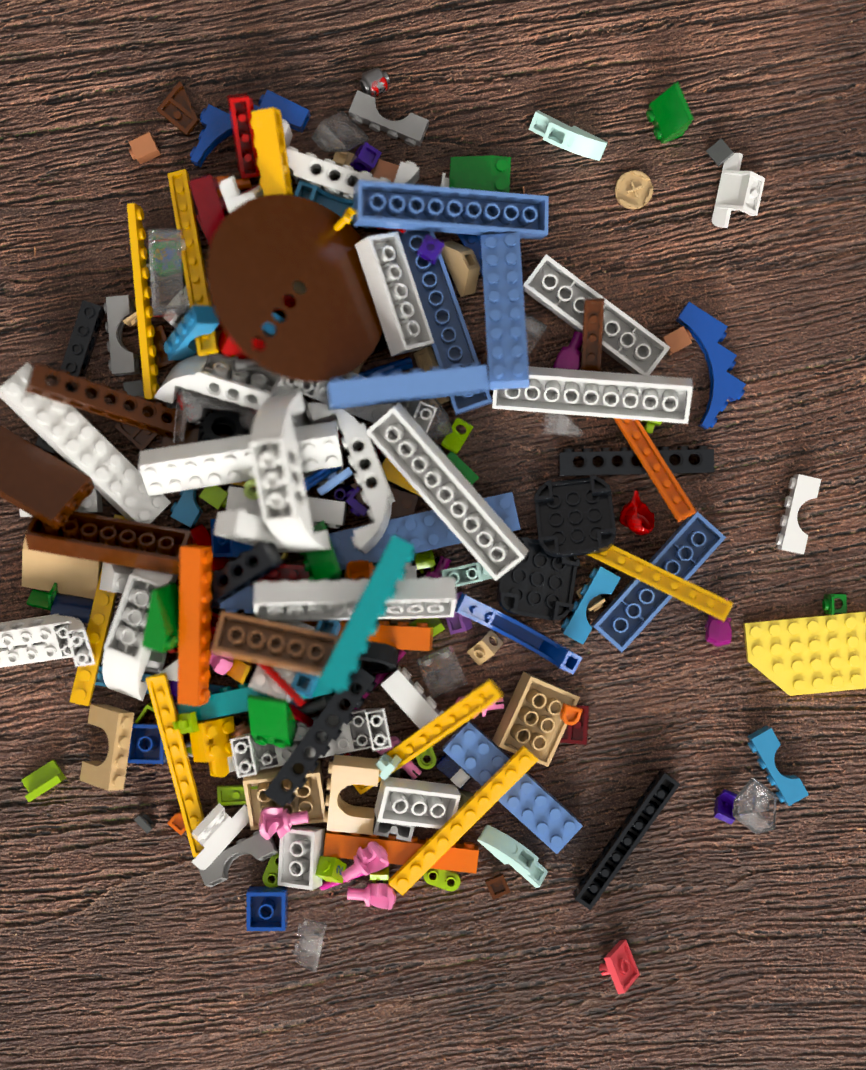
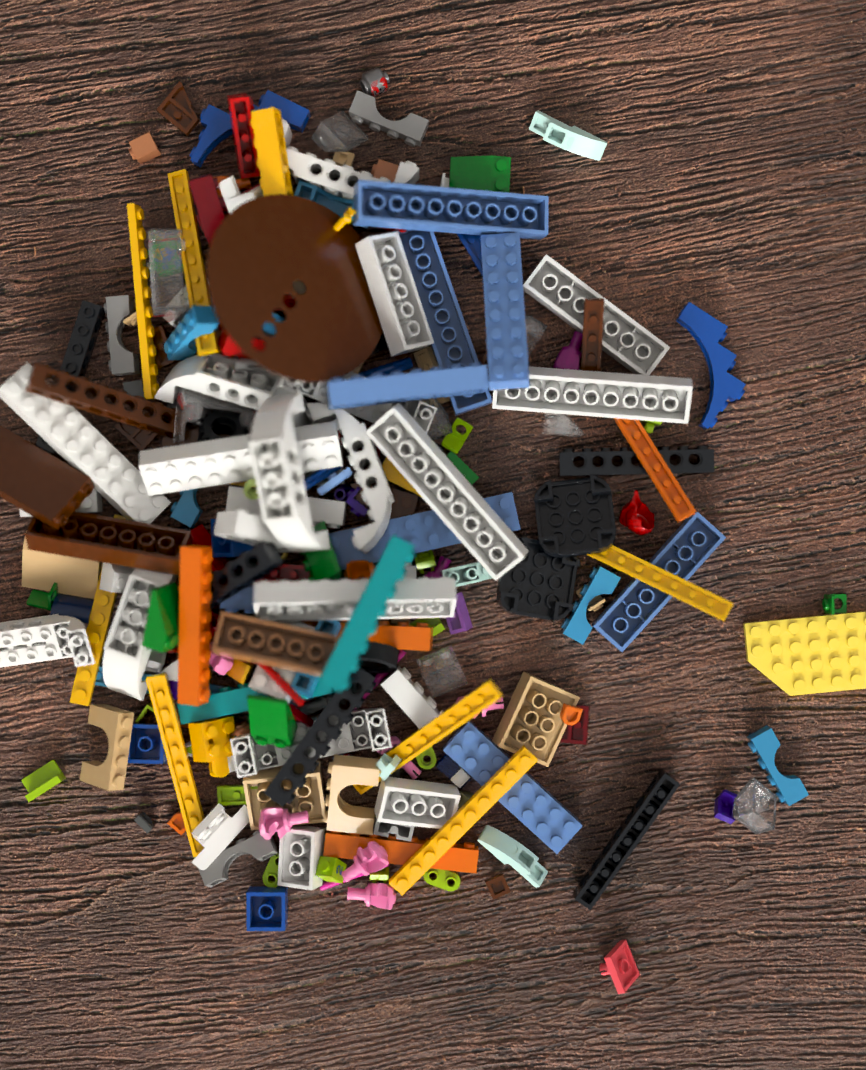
(186, 723): lime tile -> none
(215, 496): lime brick -> none
(310, 944): clear slope -> none
(365, 158): dark purple brick -> none
(430, 249): dark purple brick -> none
(462, 267): tan slope -> none
(484, 649): tan bracket -> none
(518, 632): blue arch -> none
(633, 190): tan tile -> none
(669, 114): green slope -> none
(677, 340): nougat brick -> none
(718, 631): magenta piece -> none
(719, 152): dark grey tile -> none
(736, 191): white plate -> none
(791, 536): white arch -> none

